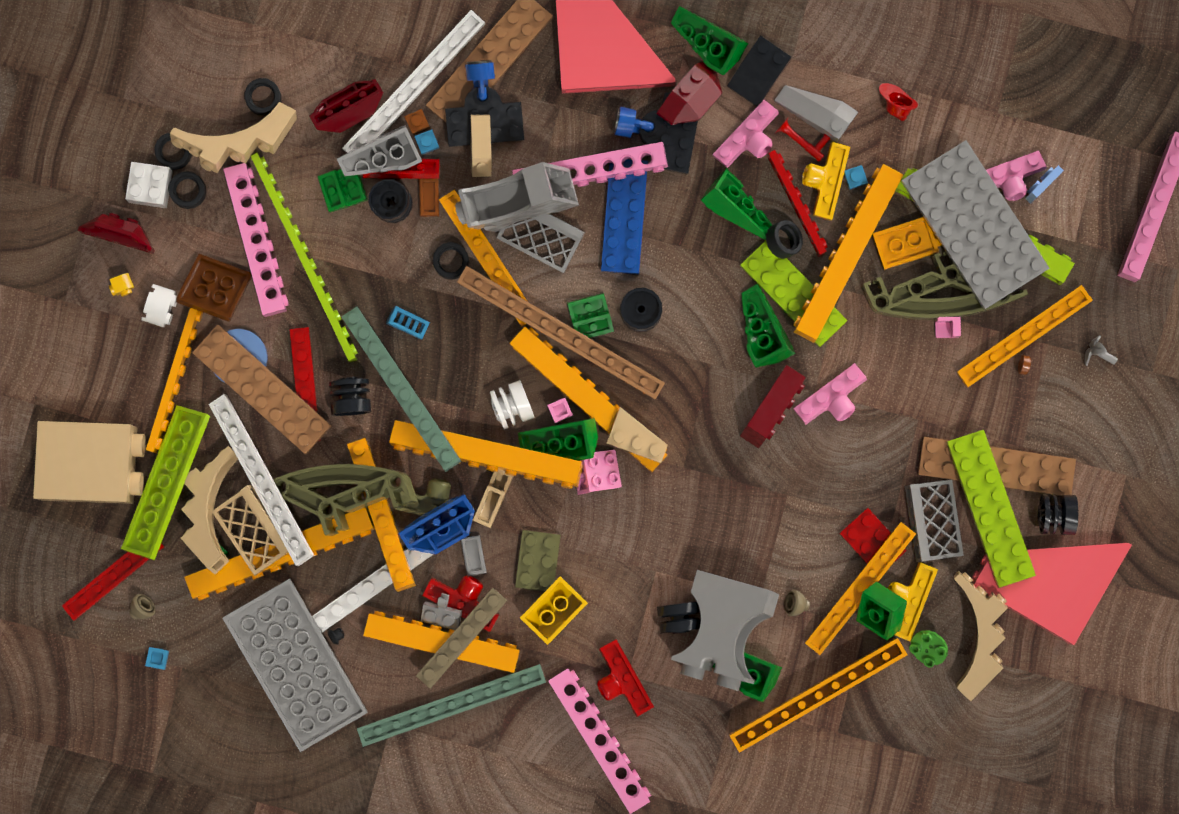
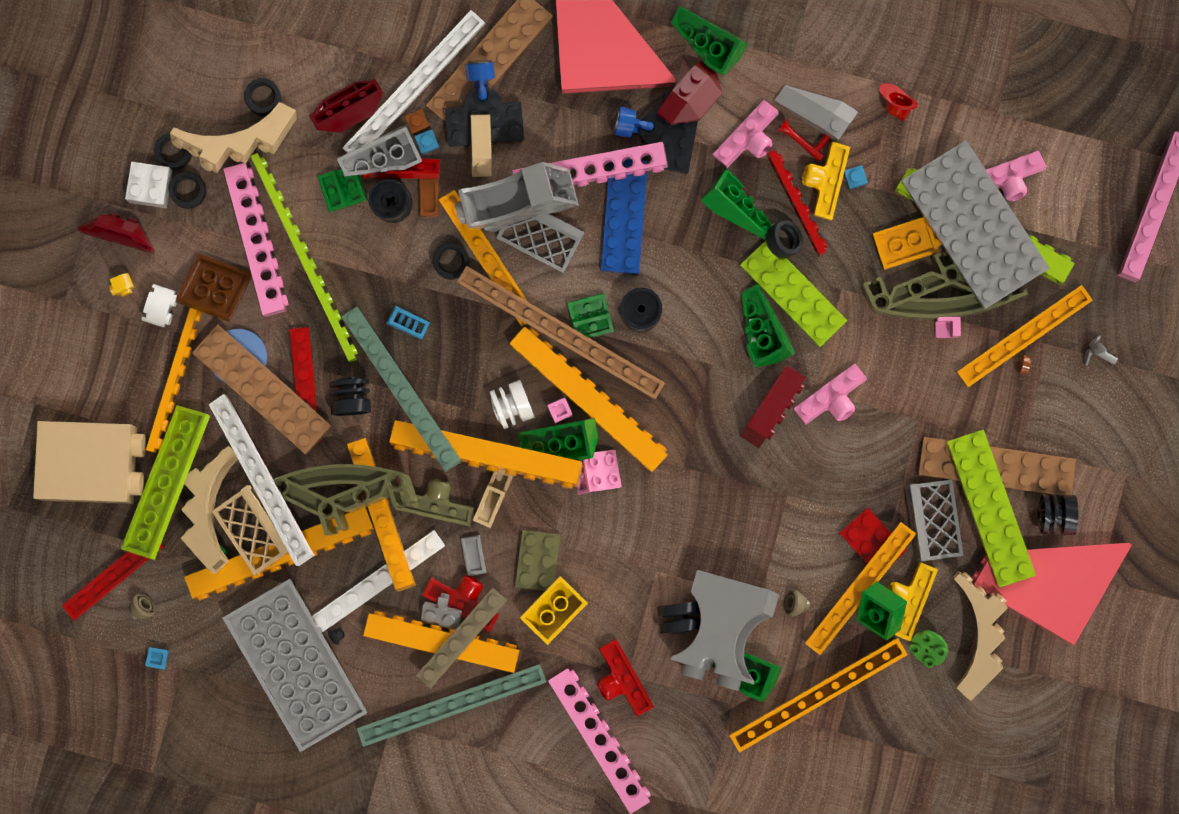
(440, 526): blue wedge -> none
(636, 438): tan wing -> none
(759, 71): black slope -> none
(848, 253): light orange brick -> none
(1046, 179): light blue plate -> none

